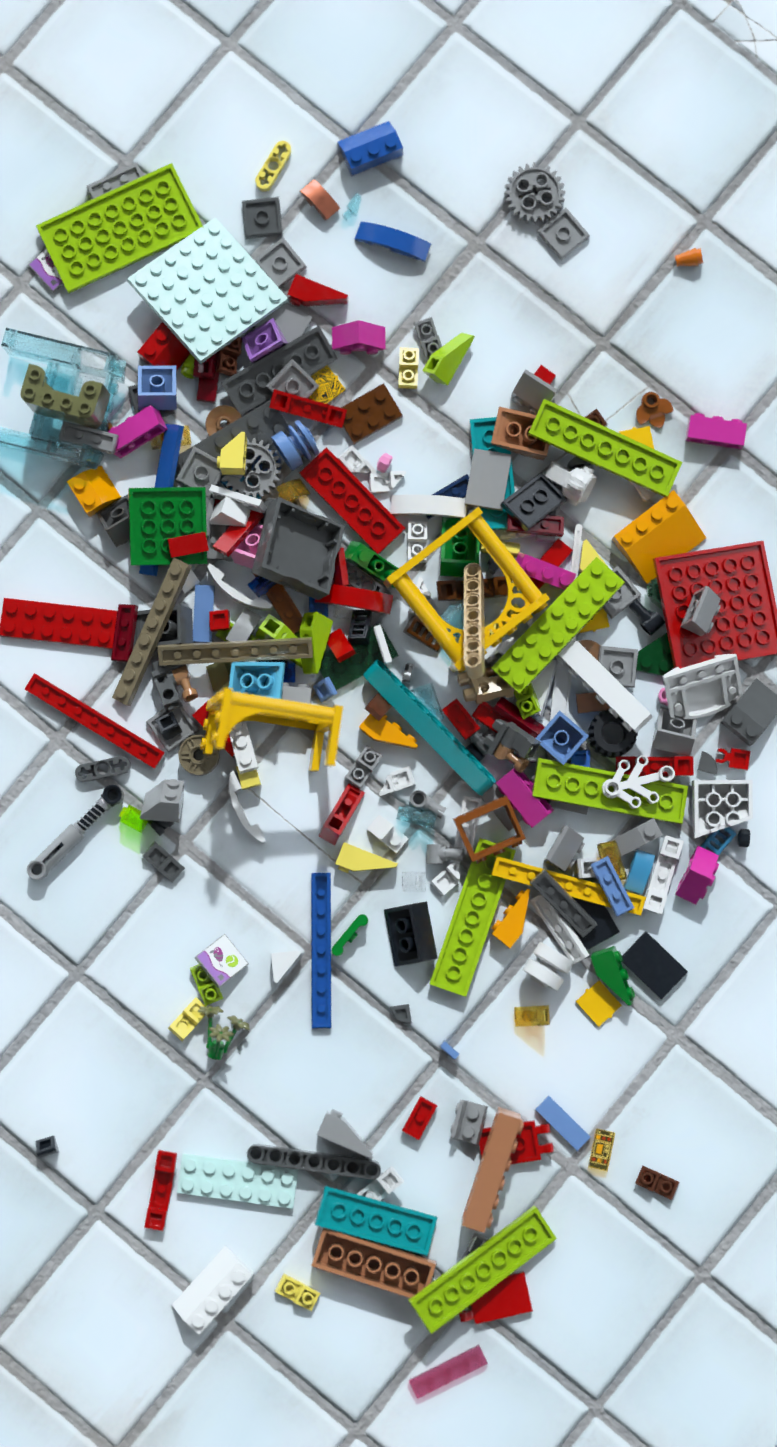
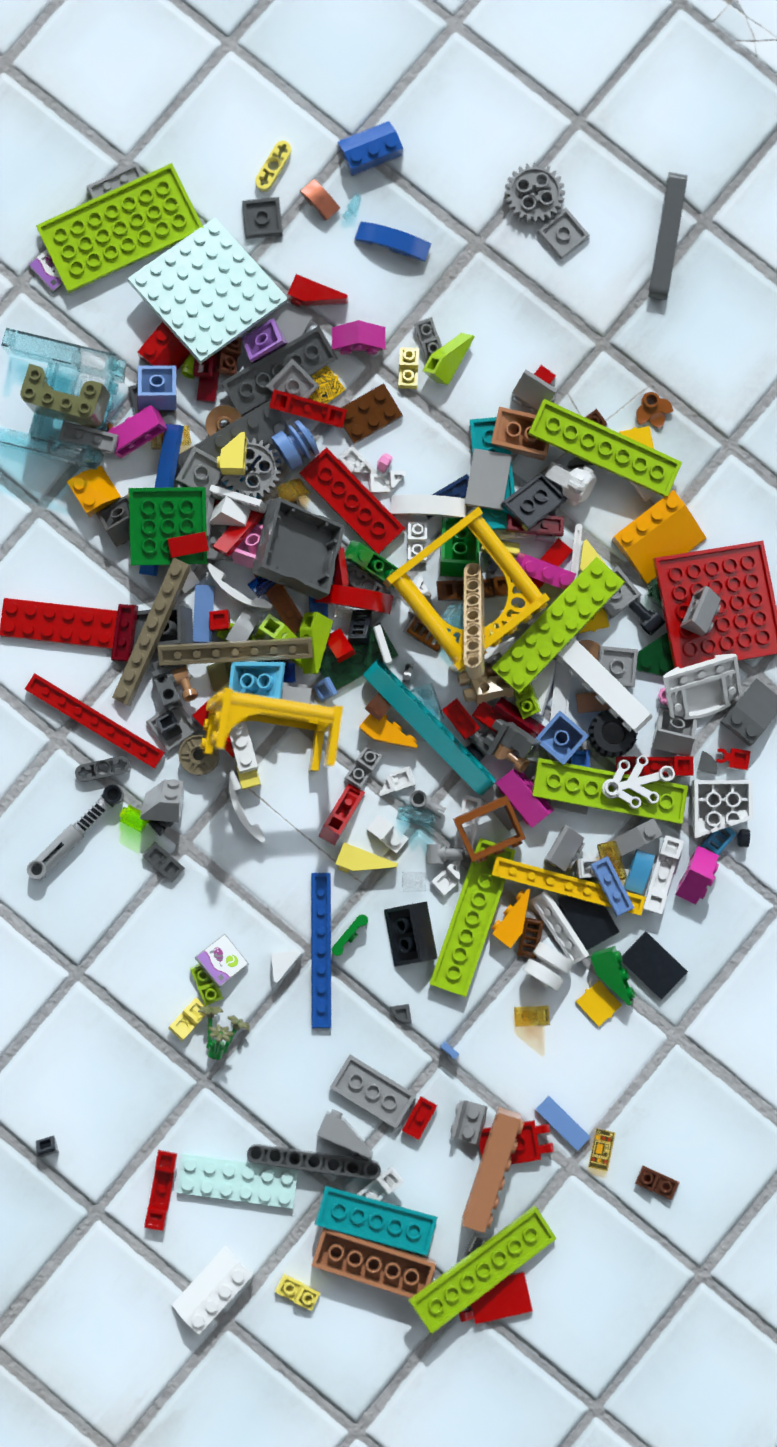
(280, 263): light grey tile -> none
(373, 1091): none -> light grey plate
(448, 1371): clear pink tile -> none
(539, 923): none -> reddish brown slope
(563, 903): dark grey tile -> none
(667, 236): none -> dark grey beam
(689, 258): orange cone -> none
(716, 431): dark pink brick -> none

